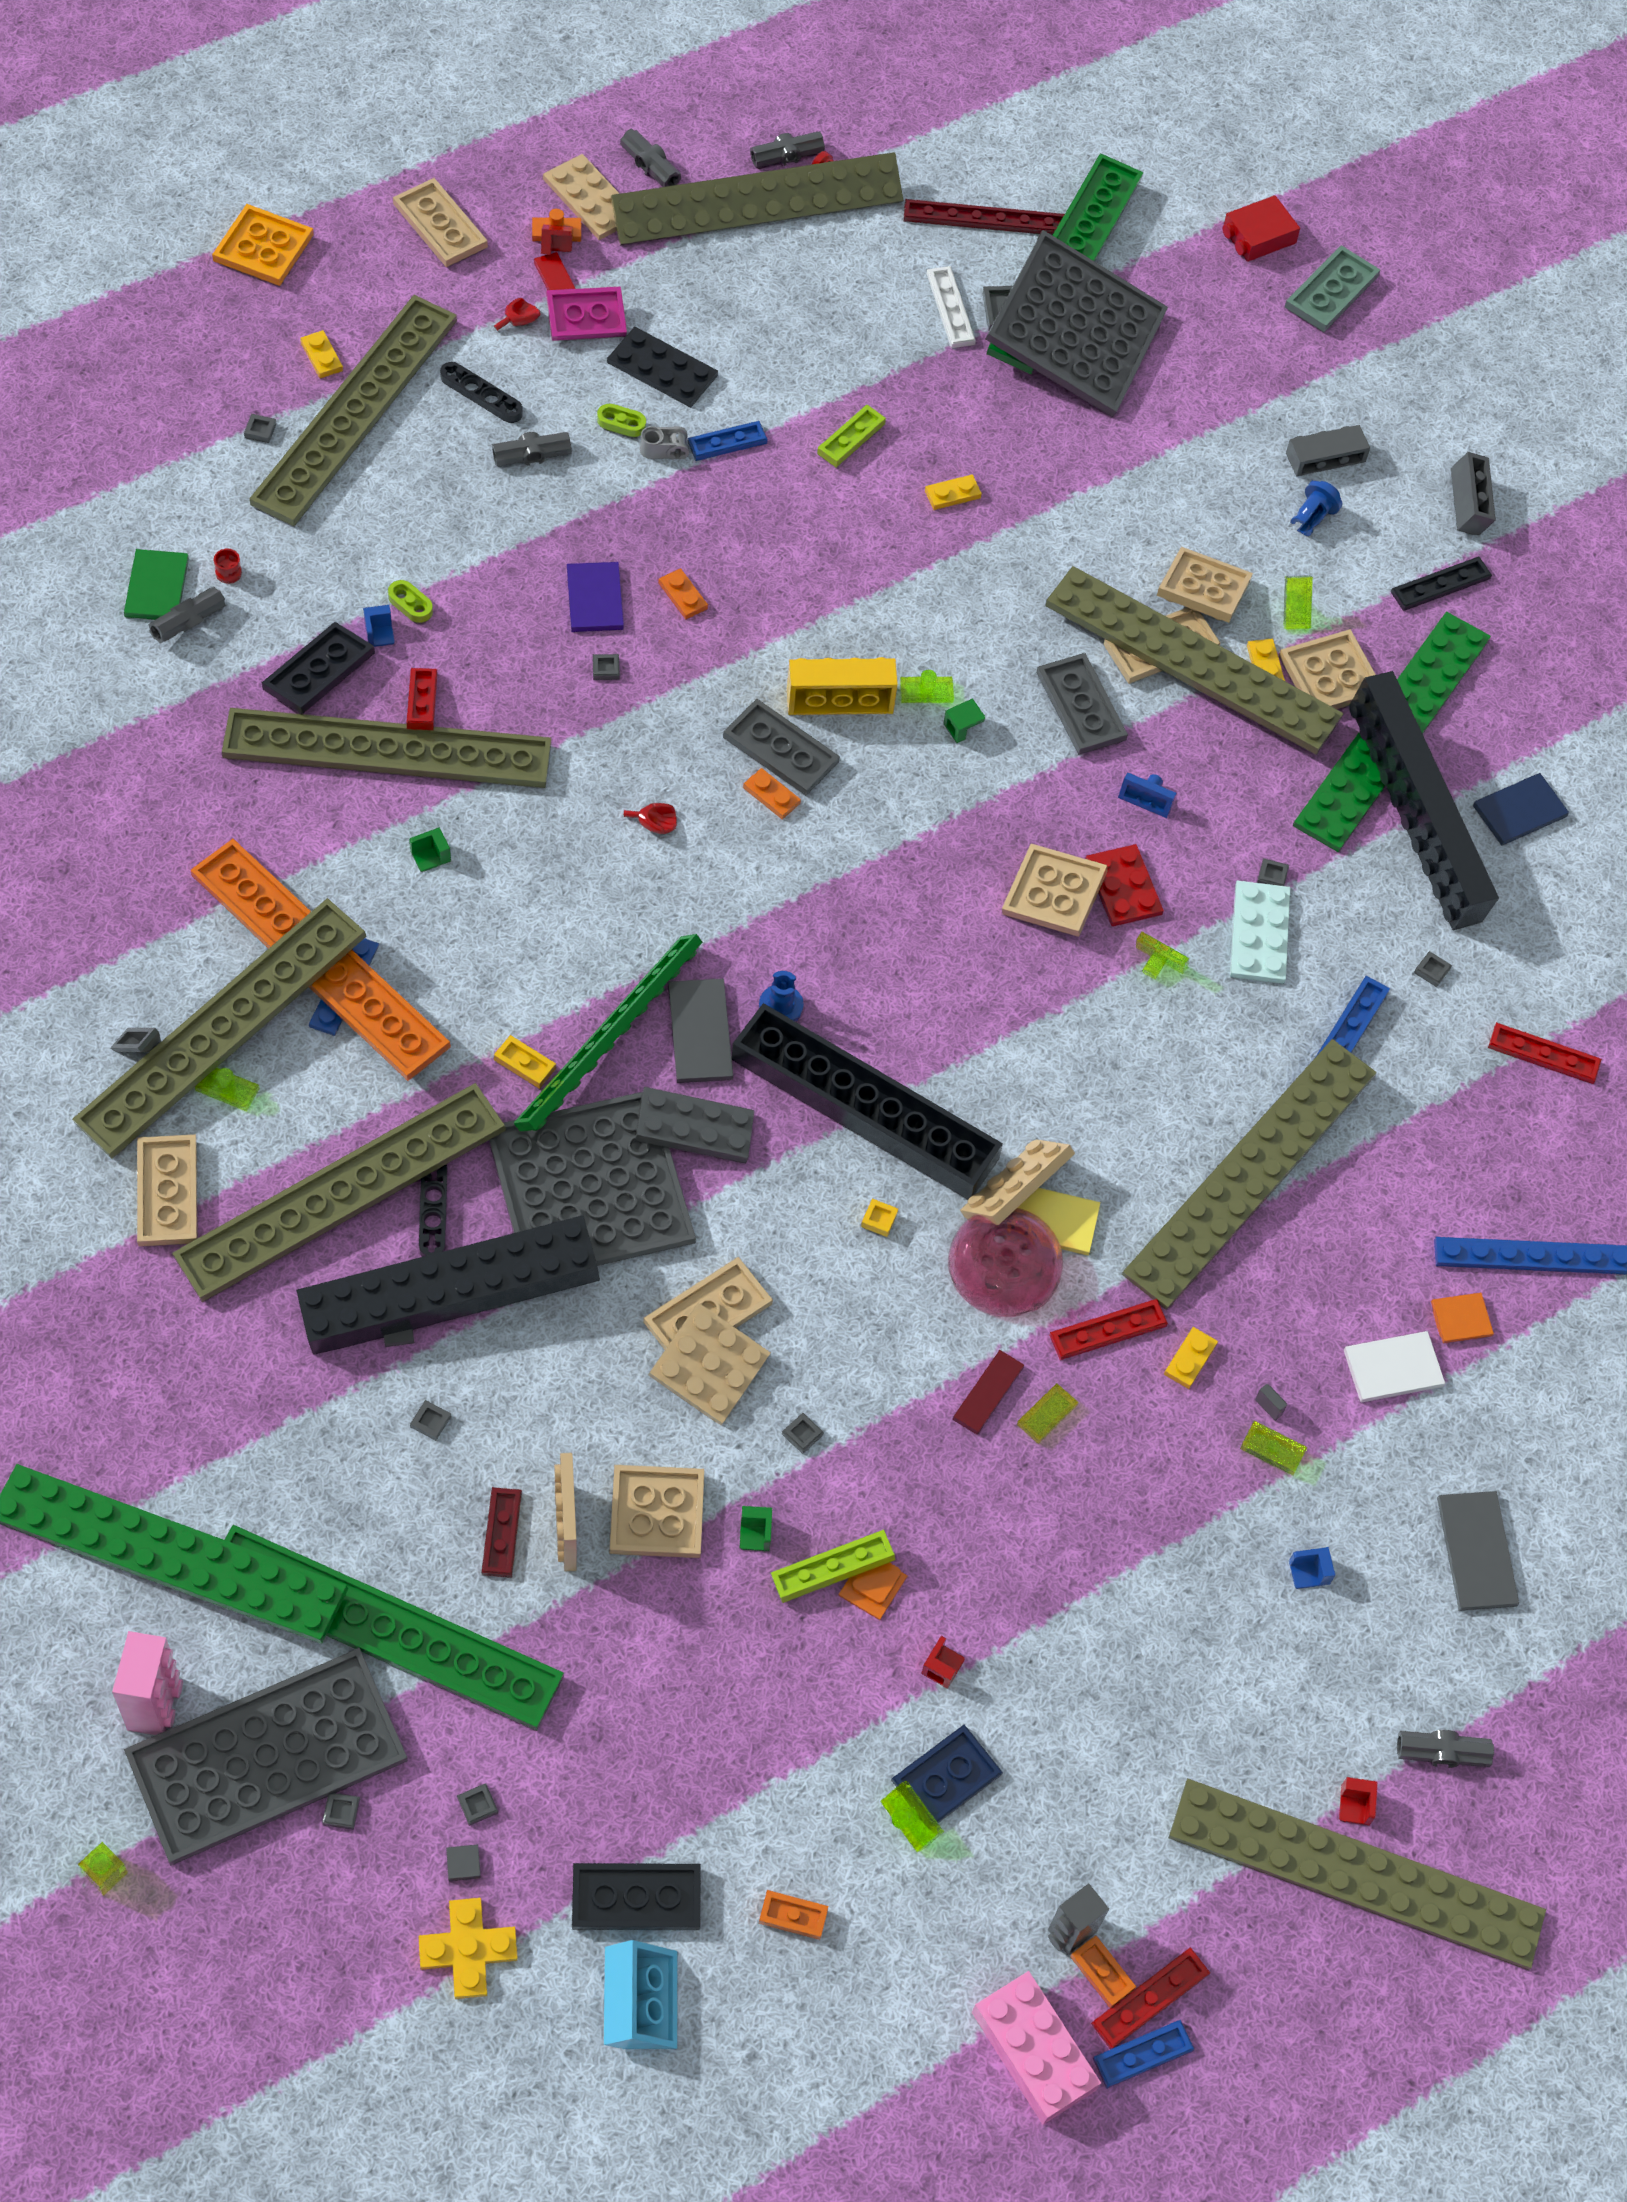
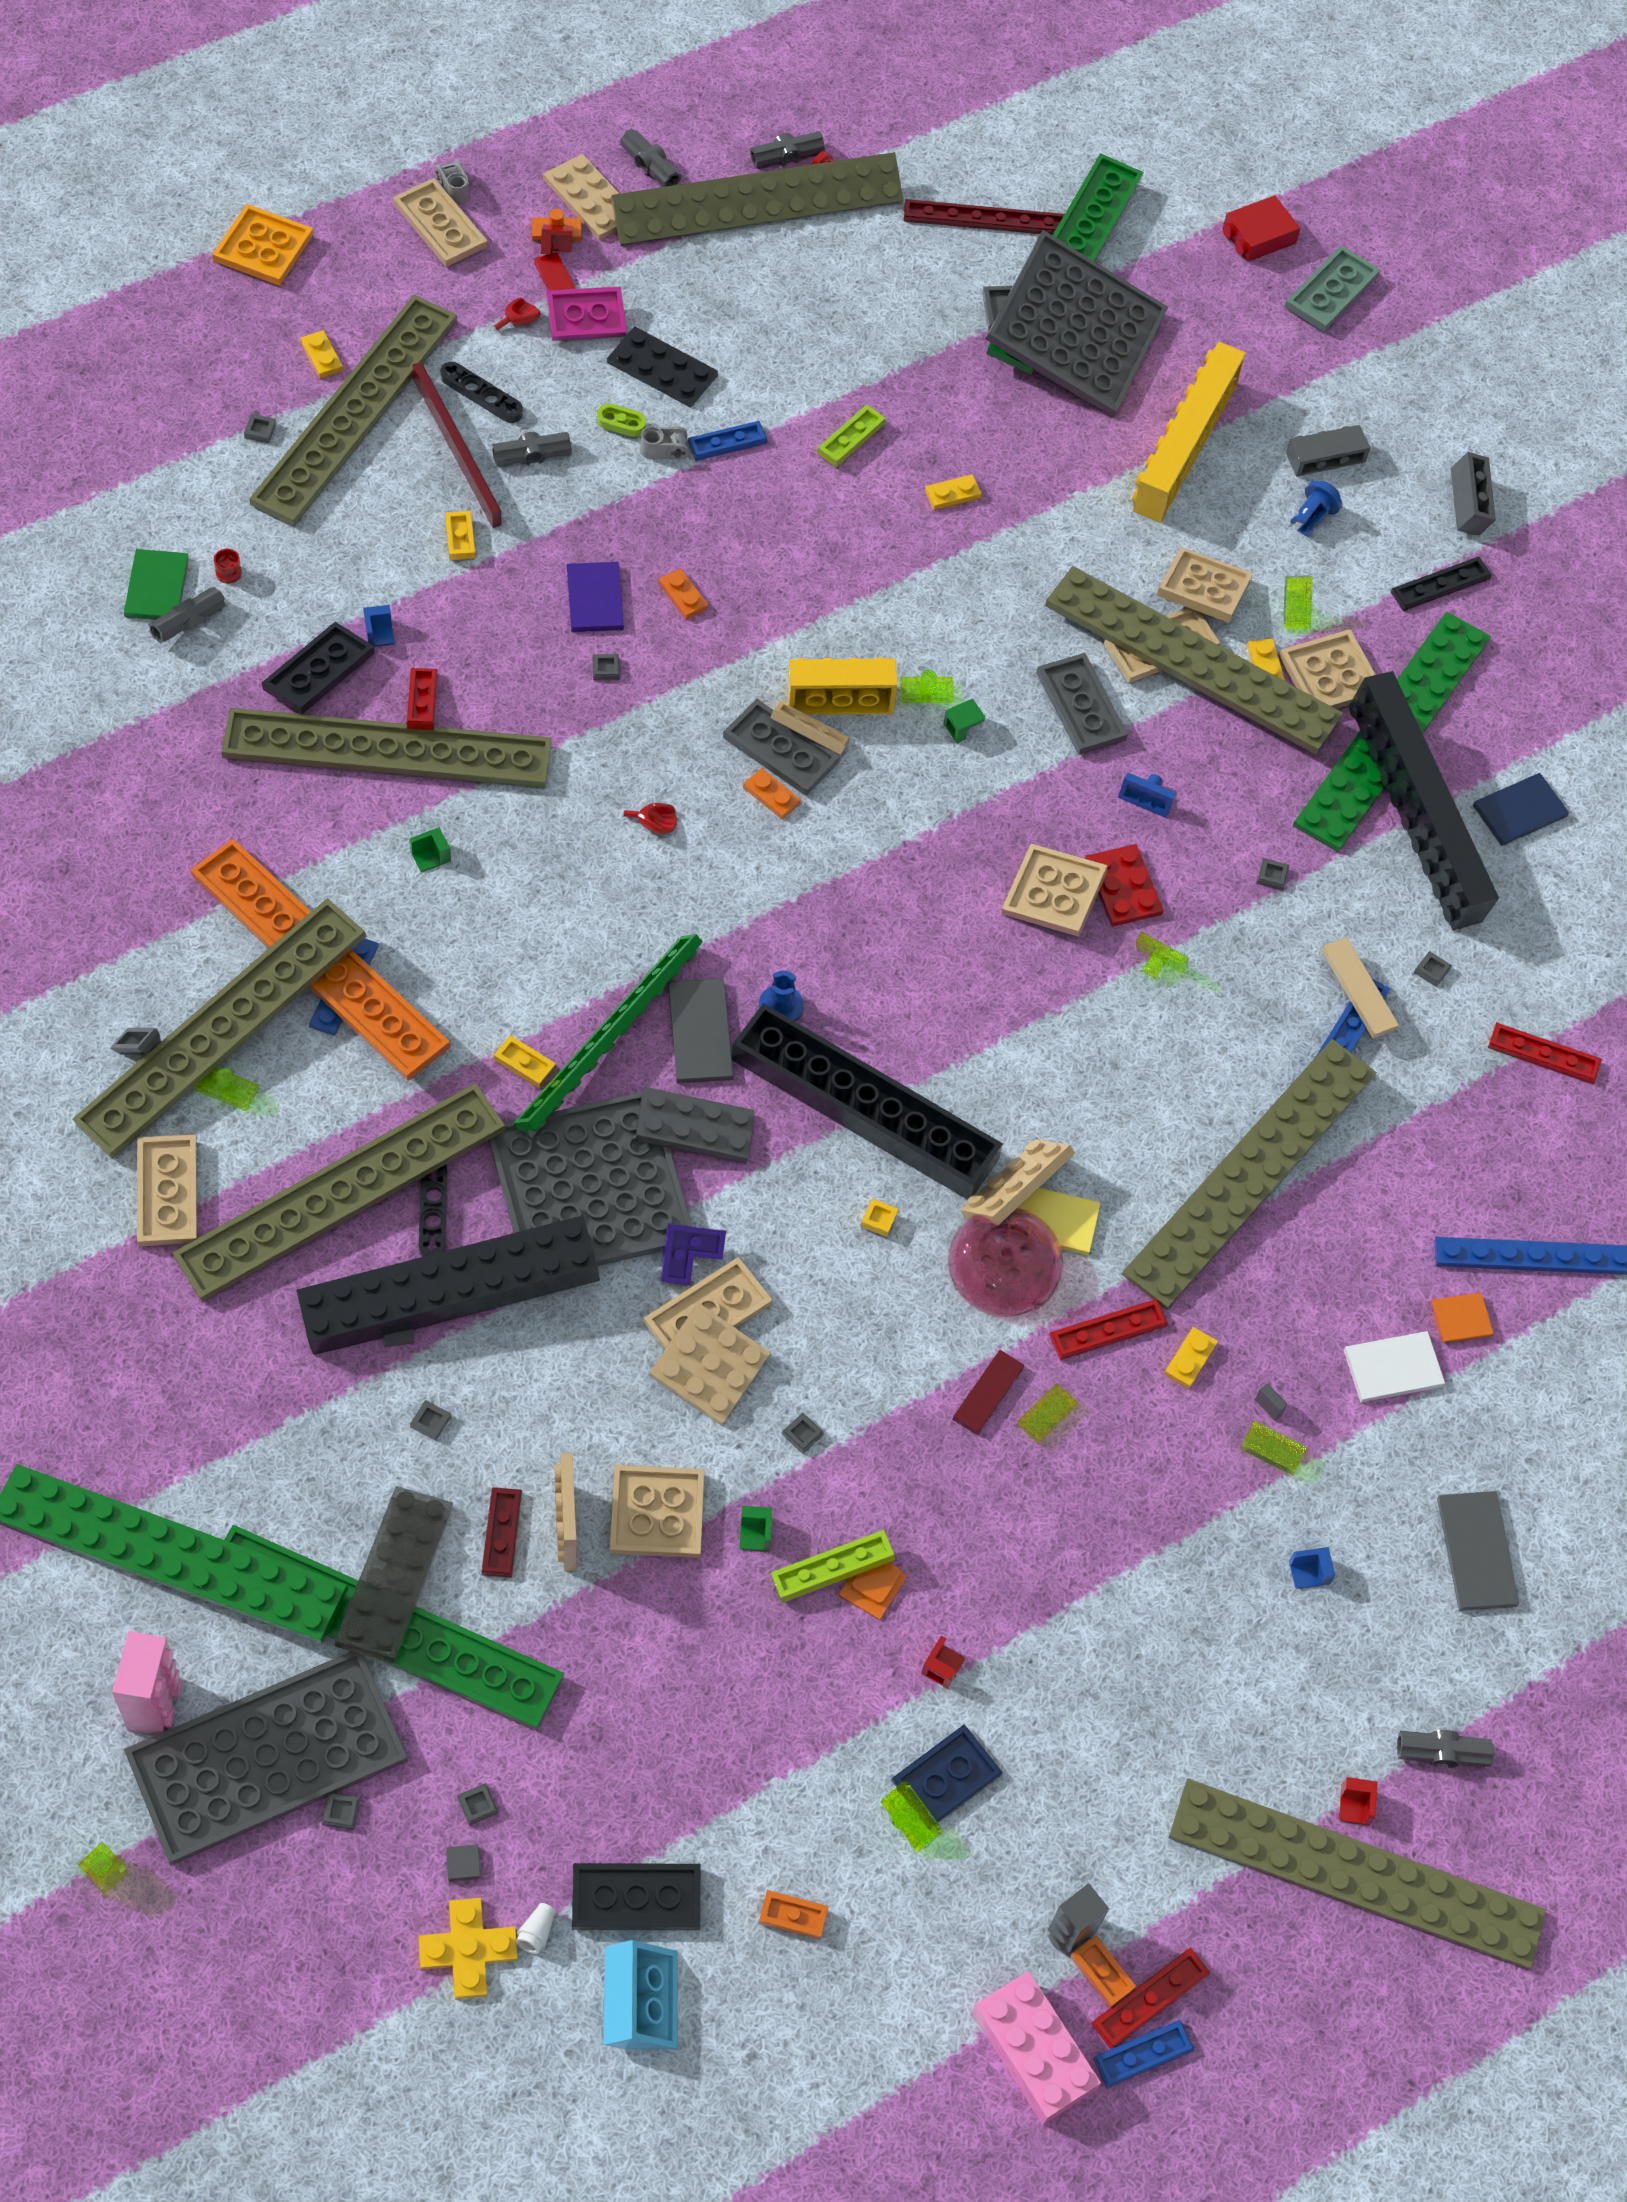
(394, 1575): none -> clear smoke plate
(413, 601): lime plate -> none
(453, 181): none -> light grey piece
(457, 445): none -> dark red tile
(460, 535): none -> yellow plate
(536, 1929): none -> white cone
(684, 1244): none -> dark purple plate
(810, 727): none -> tan tile
(951, 307): white tile -> none
(1187, 432): none -> yellow brick
(1260, 932): light aqua plate -> none
(1360, 987): none -> tan tile

